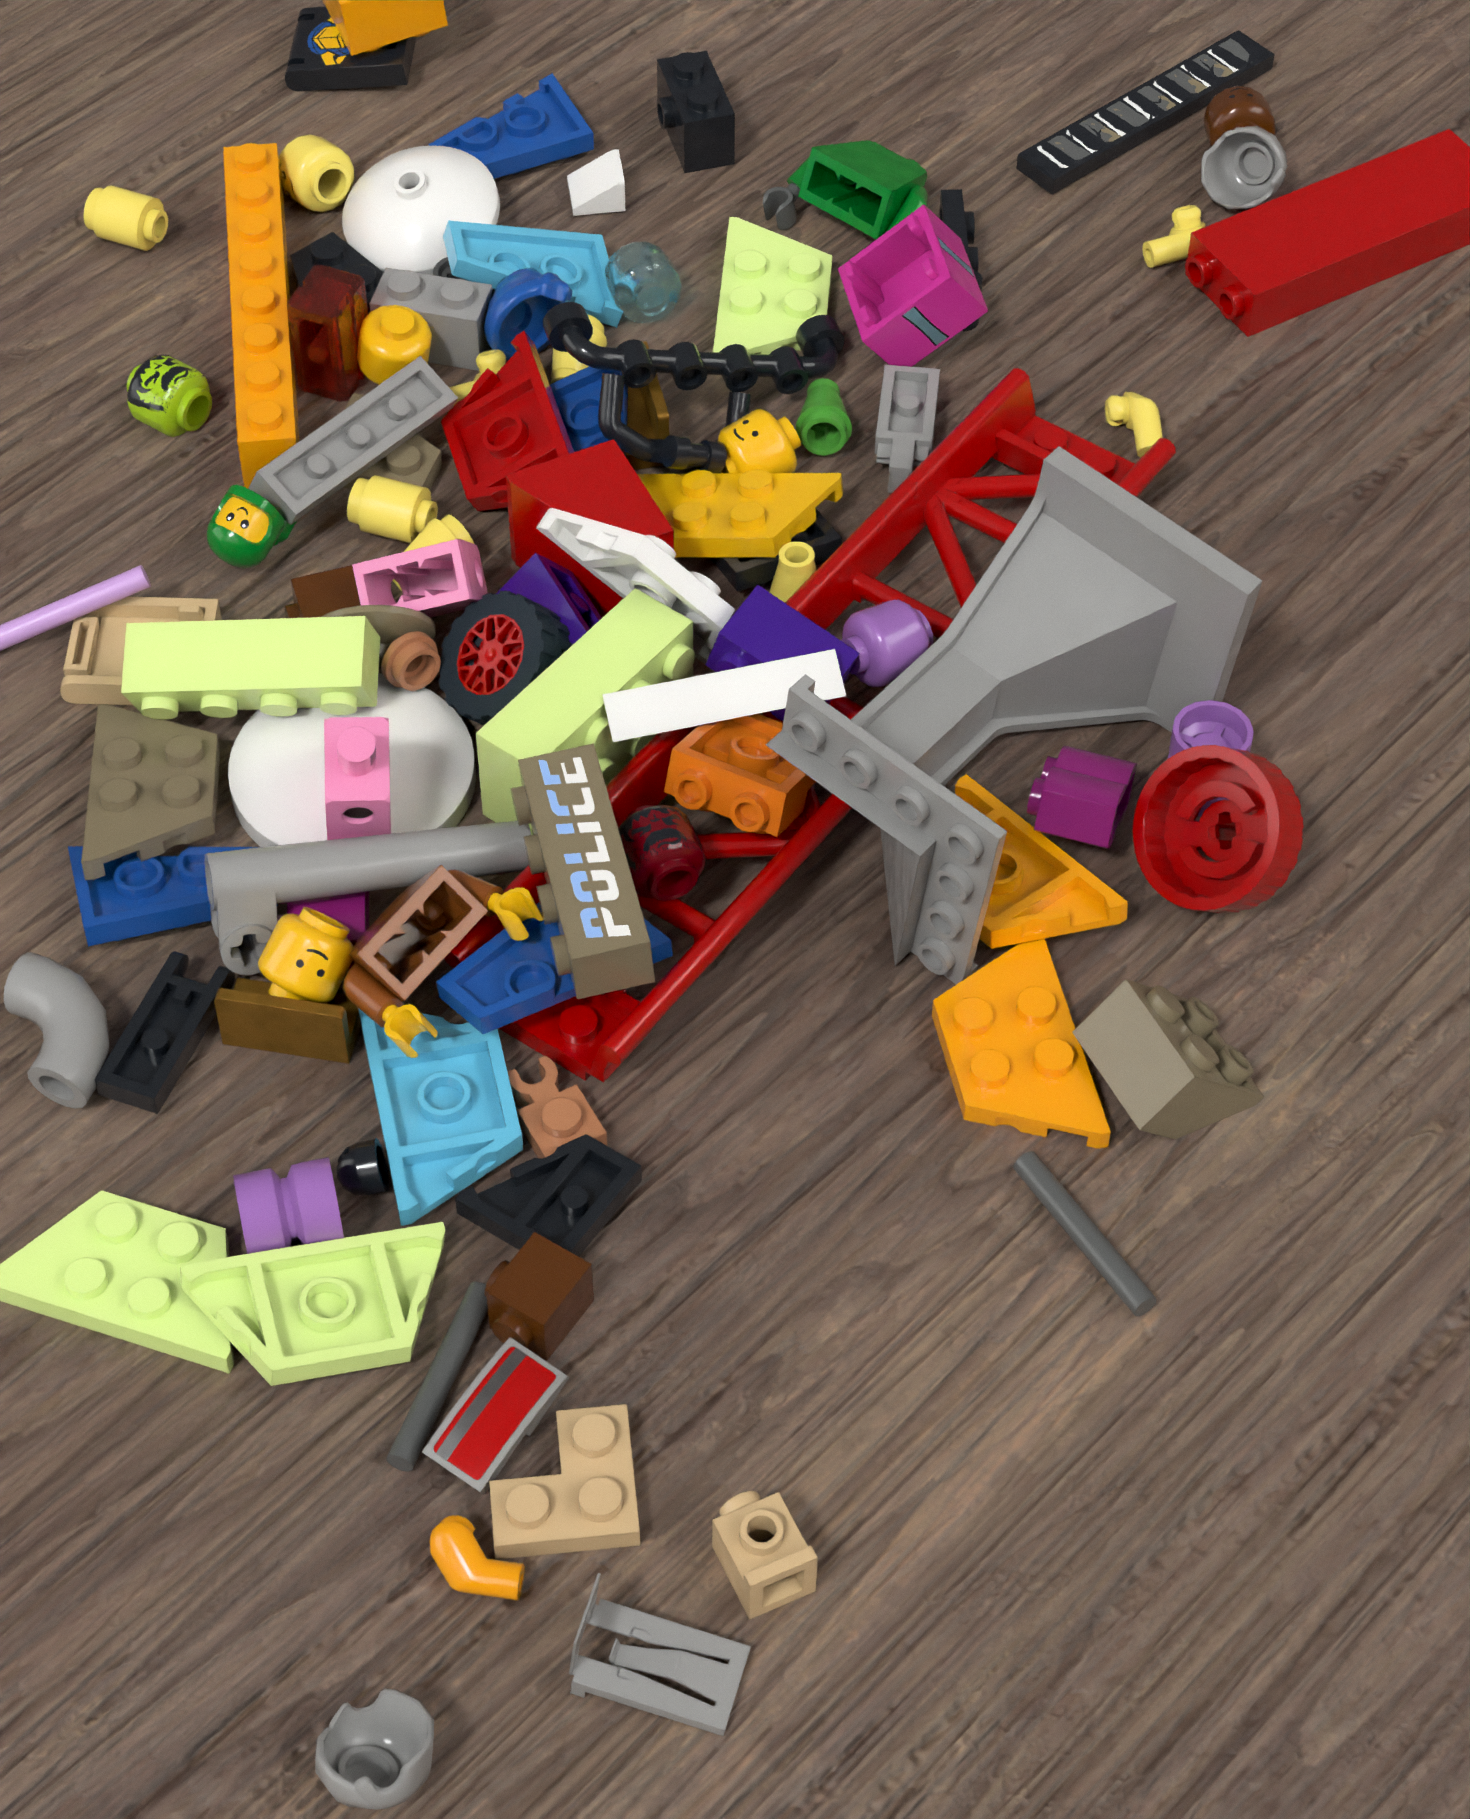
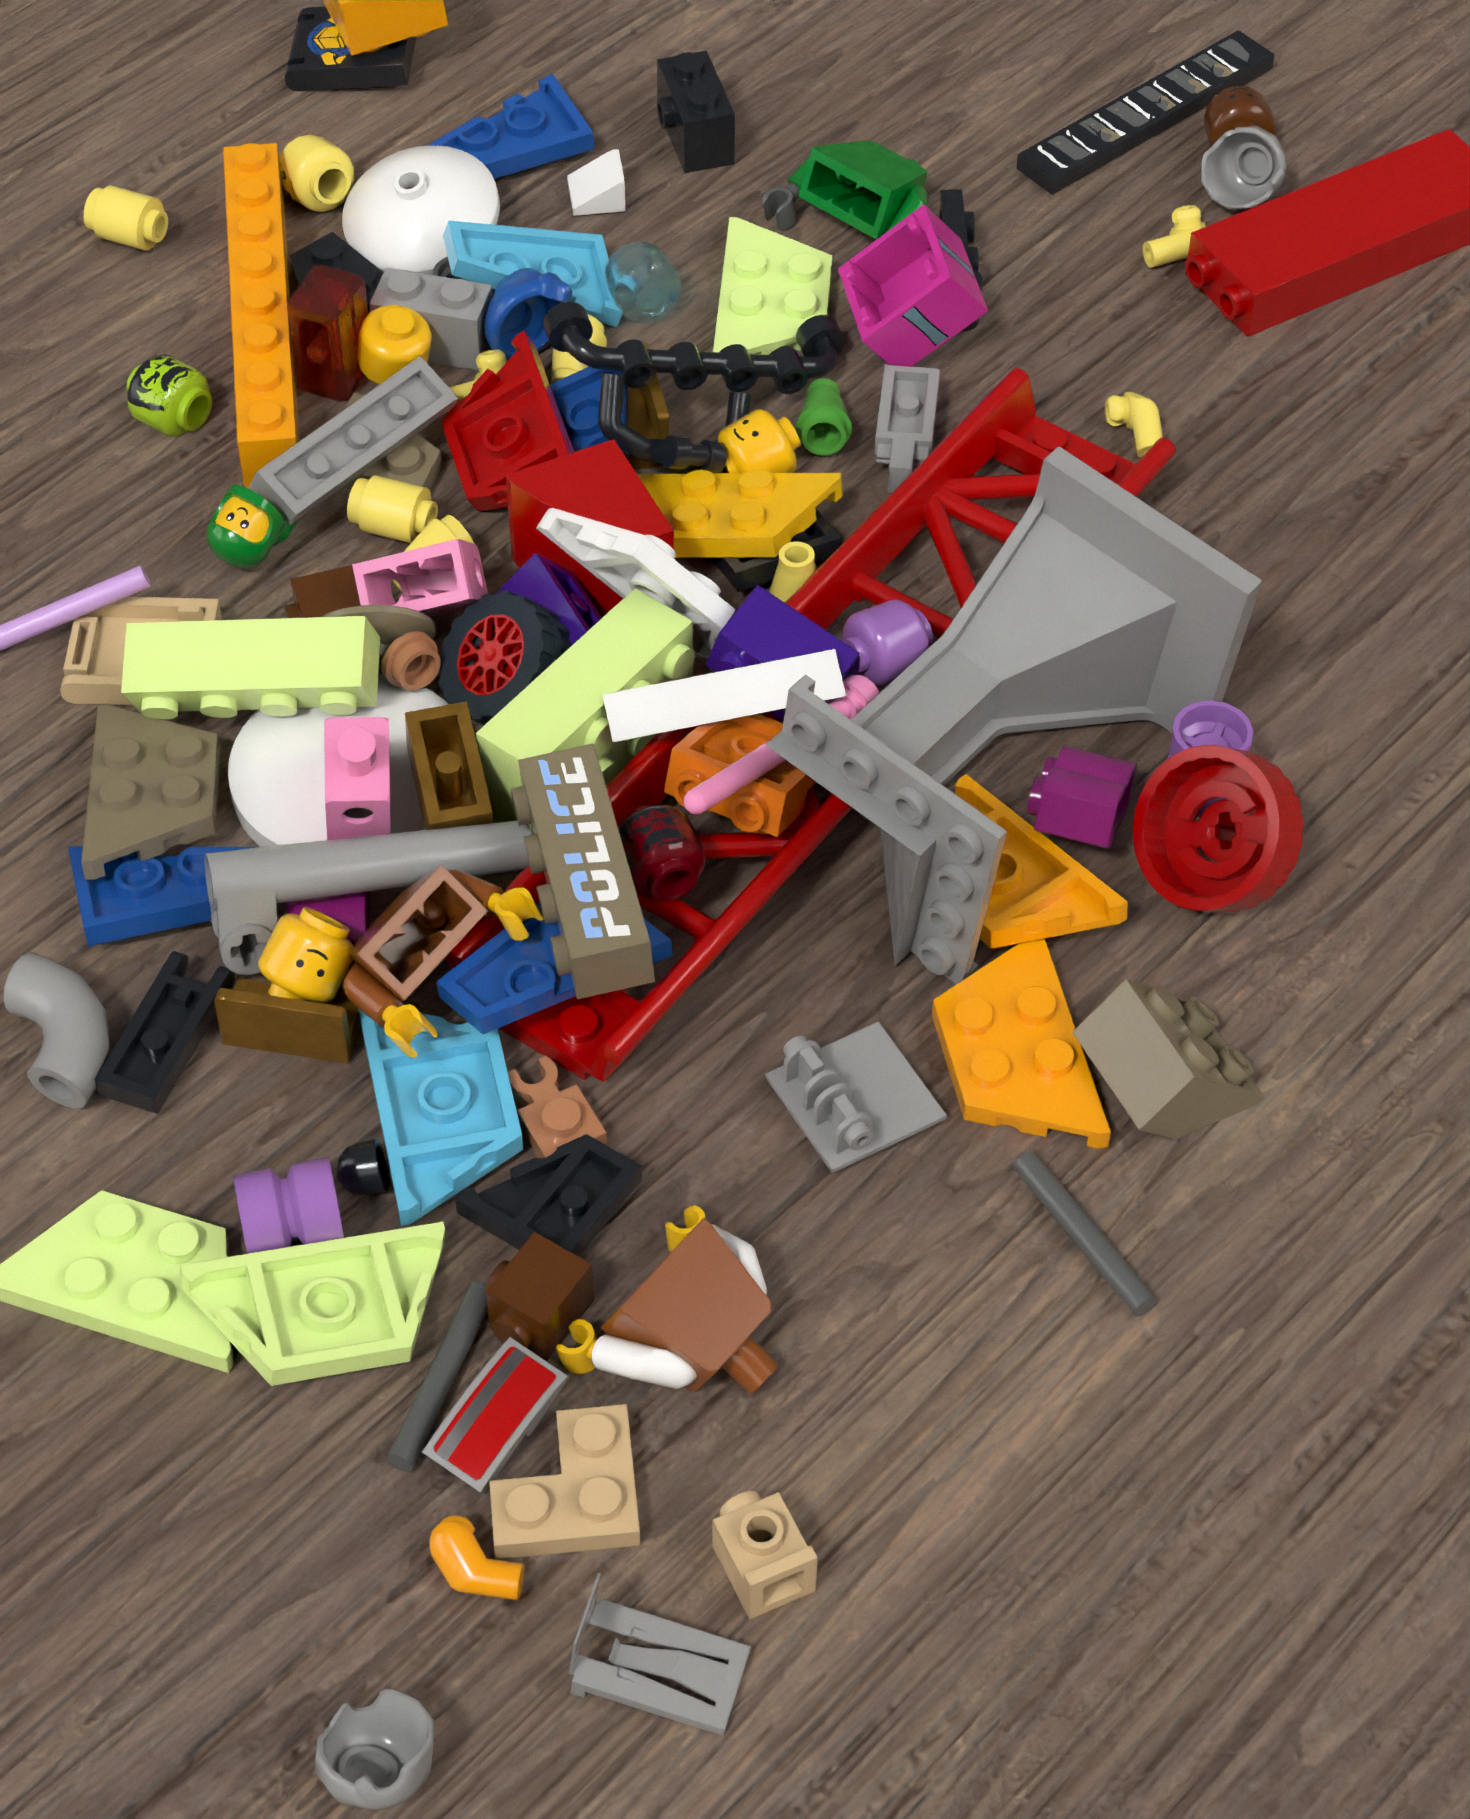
(447, 767): none -> pearl gold brick
(685, 1316): none -> dark orange torso
(723, 784): none -> bright pink piece
(853, 1095): none -> light grey hinge

